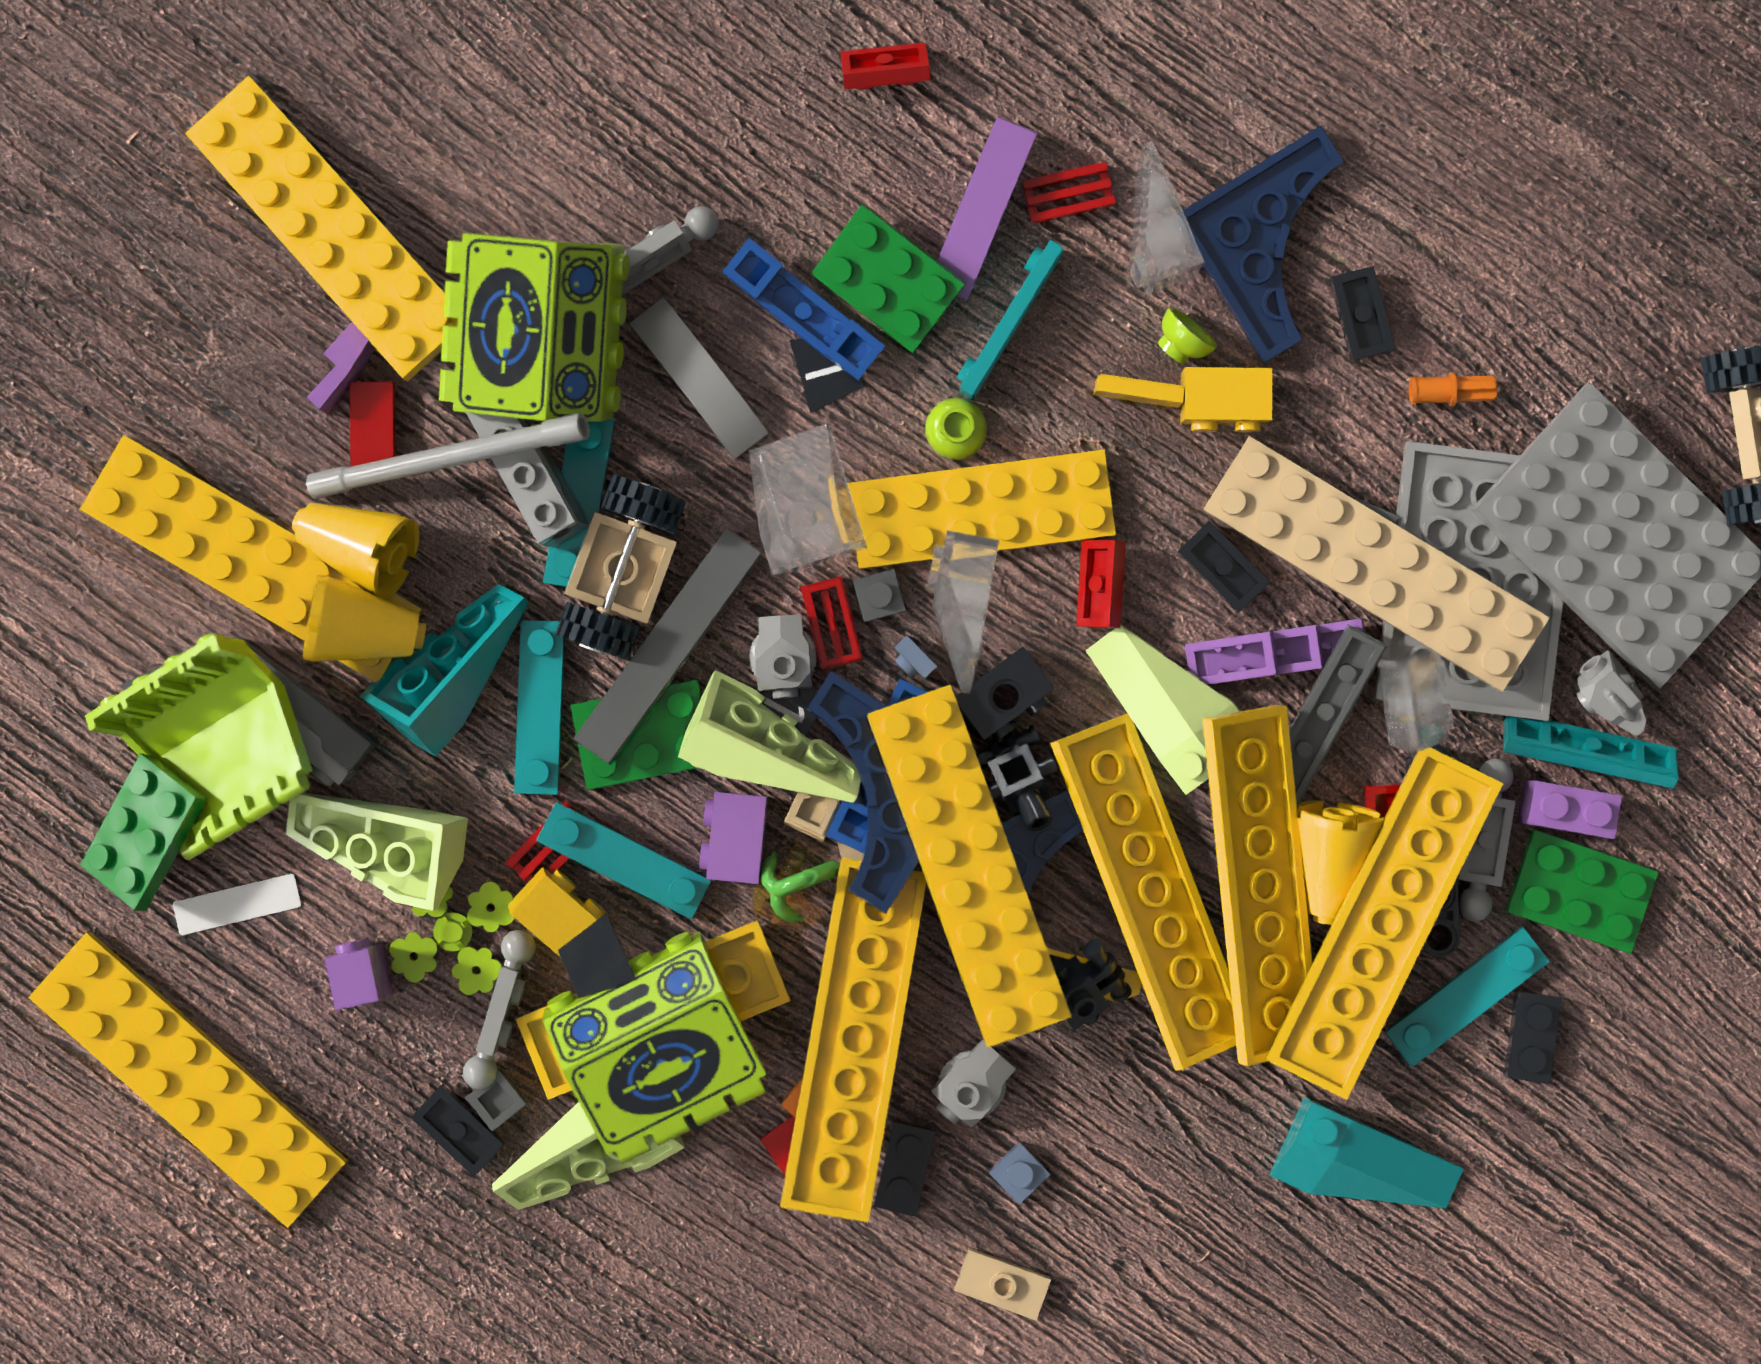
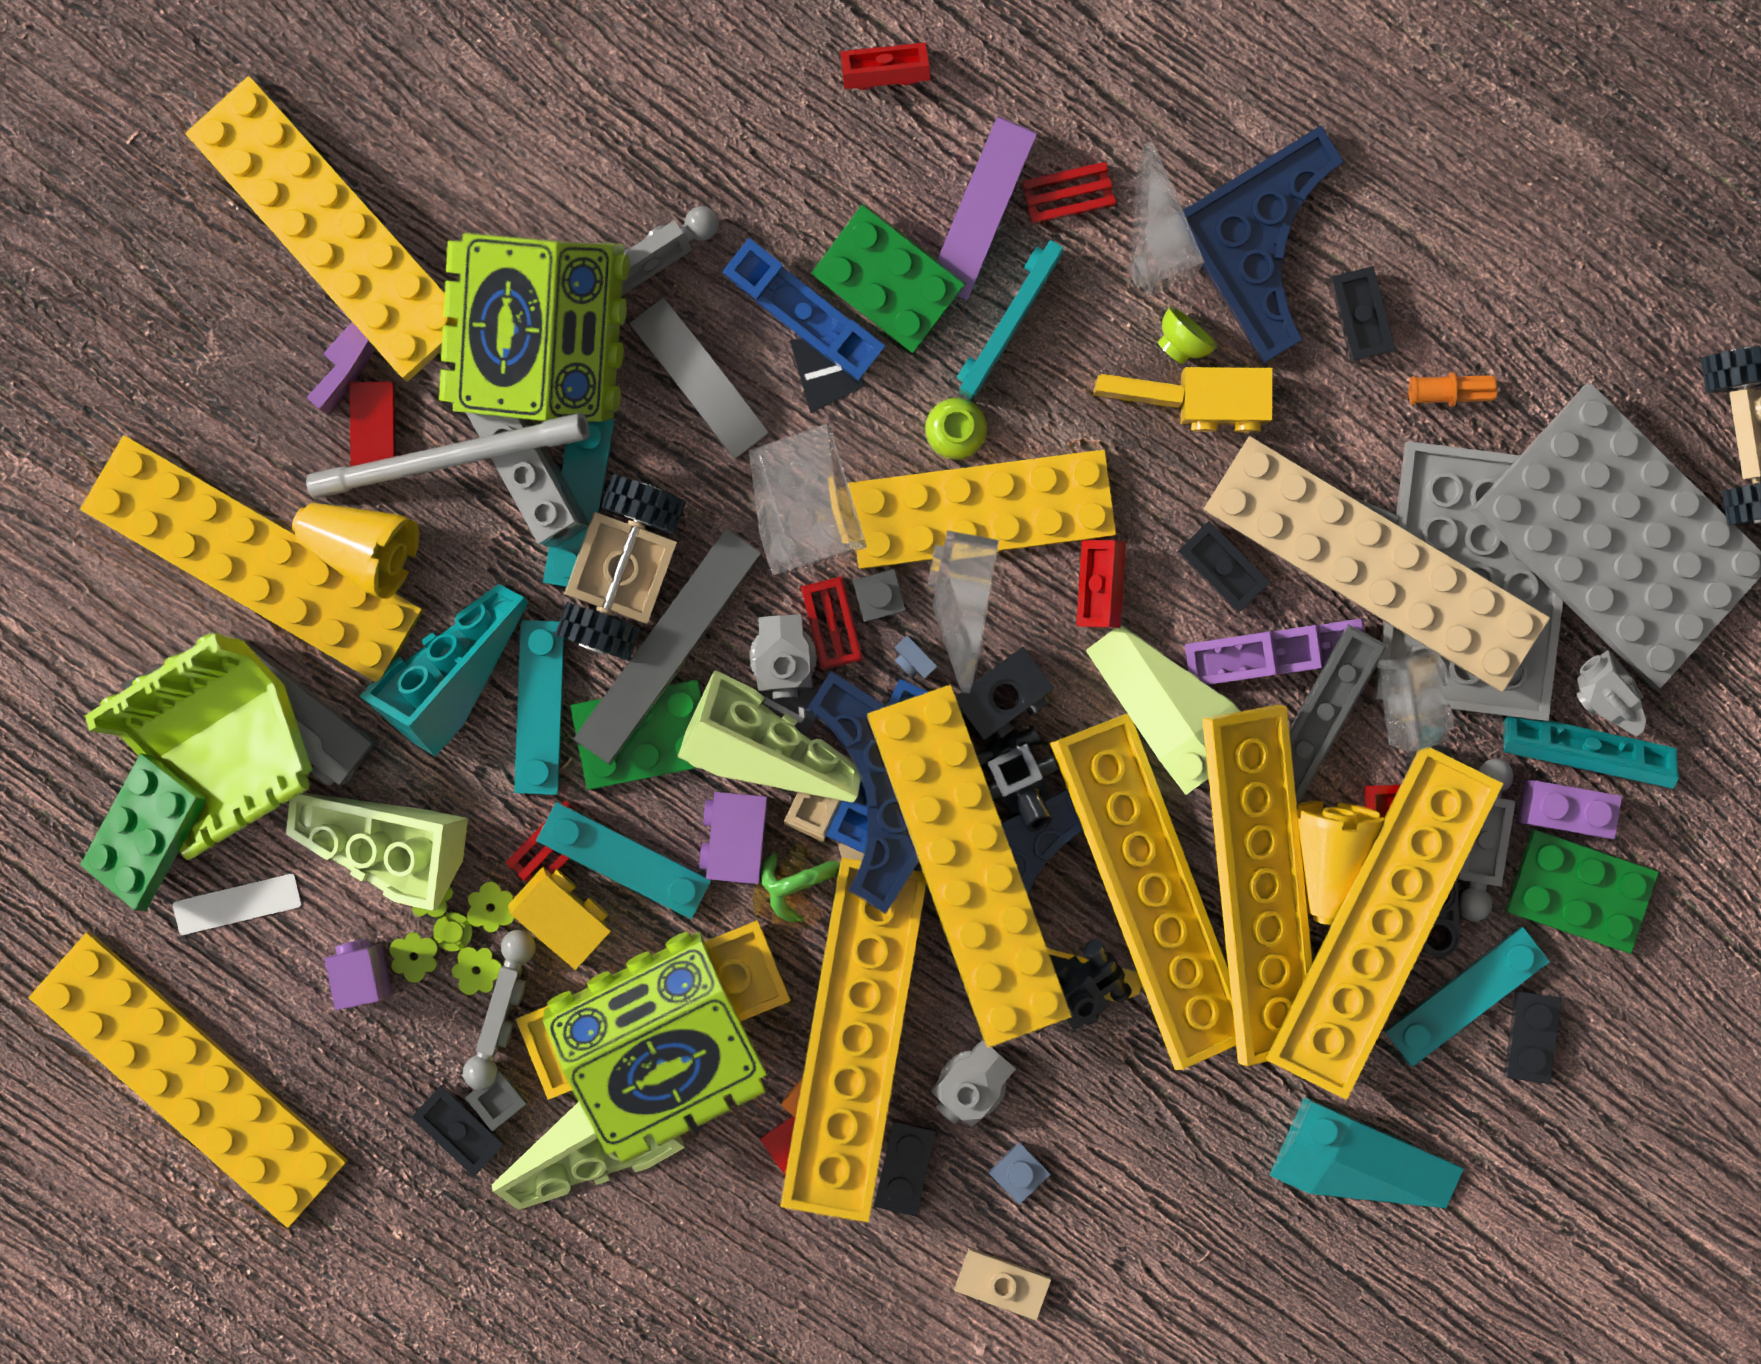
(358, 625): yellow cone -> none
(596, 959): black sticker -> none

